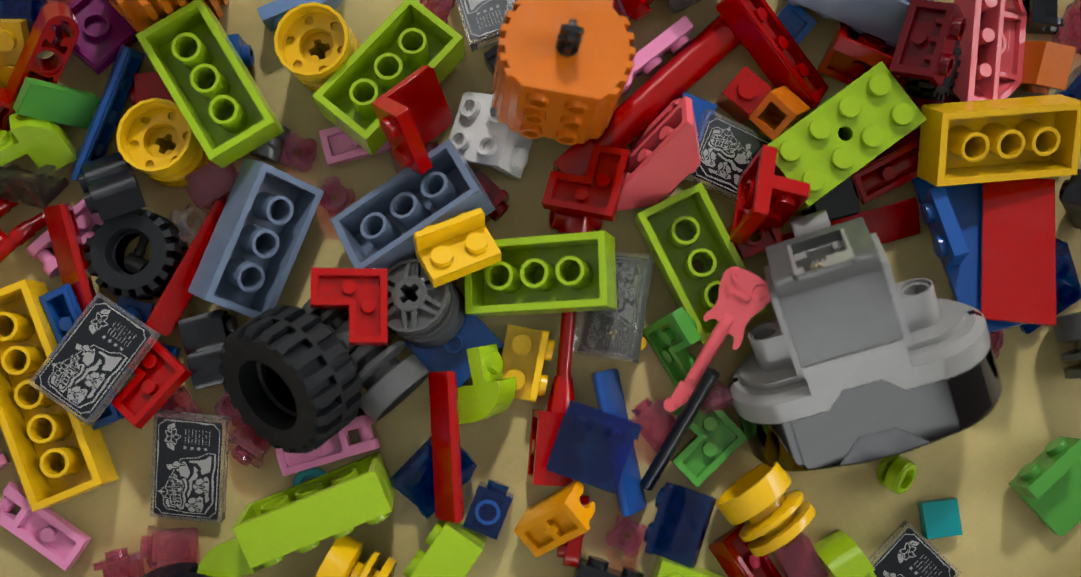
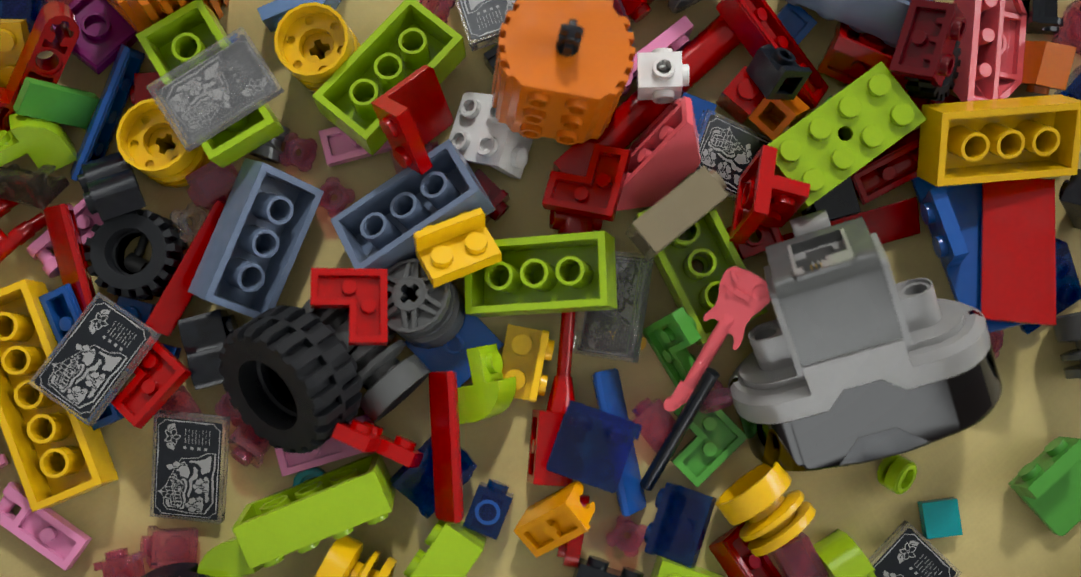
(215, 89): none -> clear tile
(369, 439): none -> red plate
(661, 75): none -> white brick
(677, 212): none -> dark tan brick
(777, 73): none -> black brick

